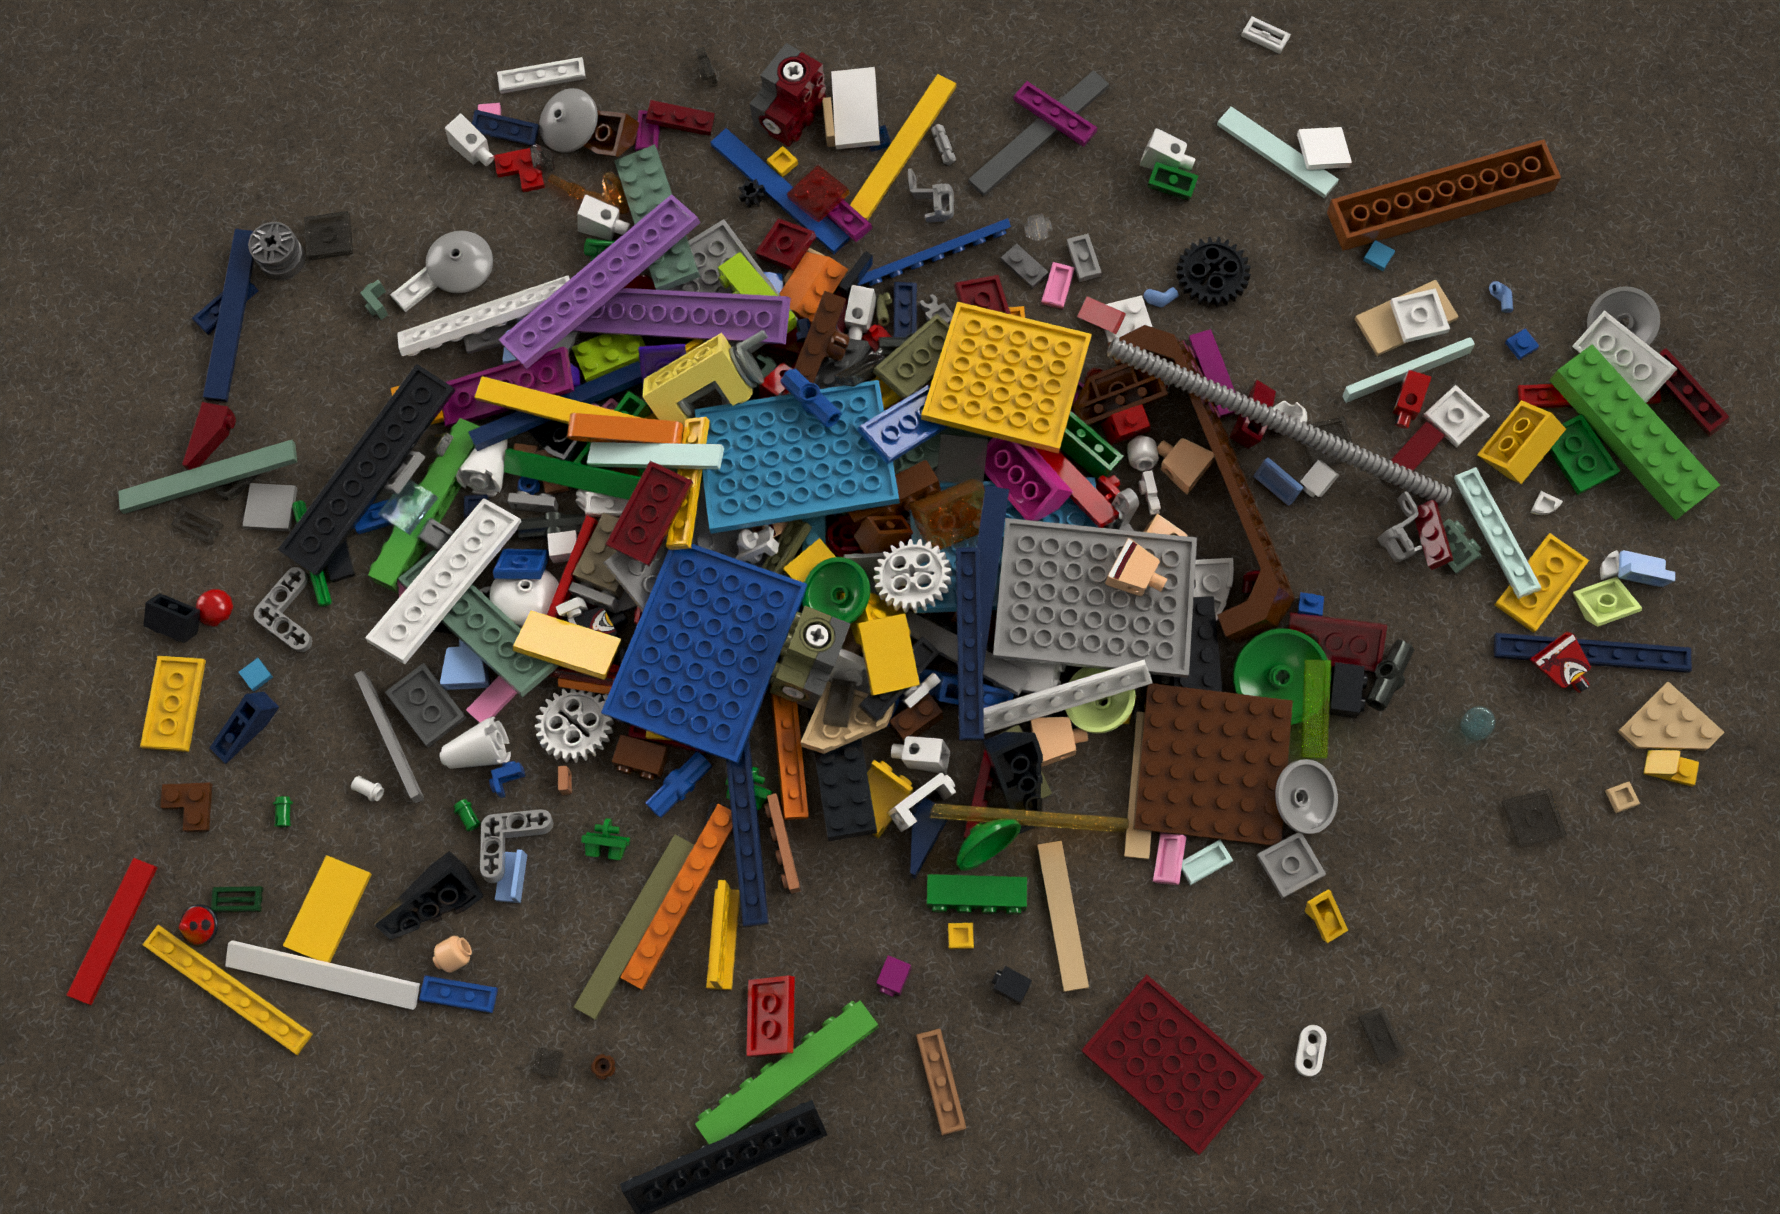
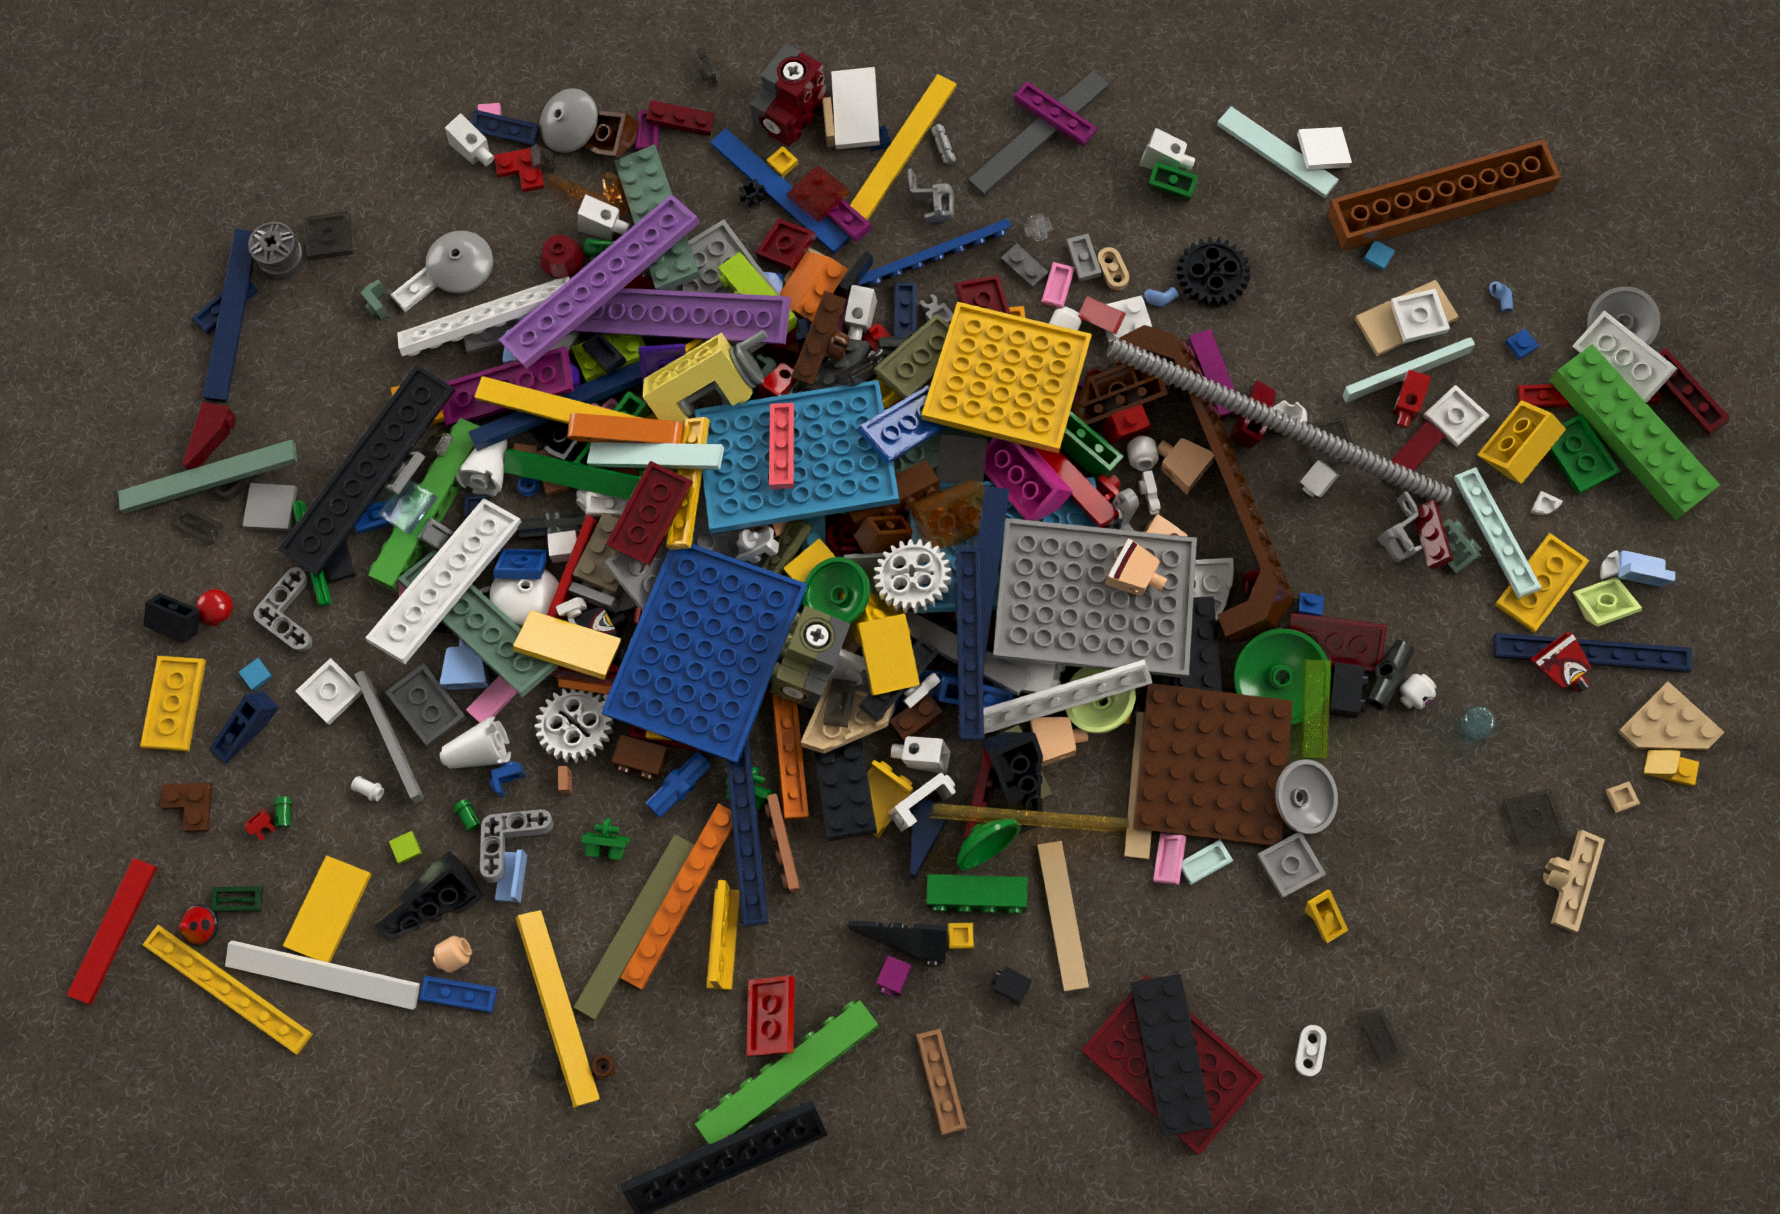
(259, 821): none -> red tile
(329, 691): none -> white plate
(405, 847): none -> lime tile
(528, 502): light grey plate -> none
(541, 75): white tile -> none
(557, 1009): none -> yellow tile
(561, 257): none -> dark red cone
(604, 353): none -> black tile
(781, 446): none -> coral plate
(818, 406): blue piece -> none
(881, 308): olive arm -> none
(921, 942): none -> black wedge
(1066, 318): none -> white head
(1113, 270): none -> tan plate
(1171, 1055): none -> black plate
(1264, 38): white tile -> none
(1278, 481): medium blue tile -> none
(1417, 691): none -> white head
(1574, 880): none -> tan plate

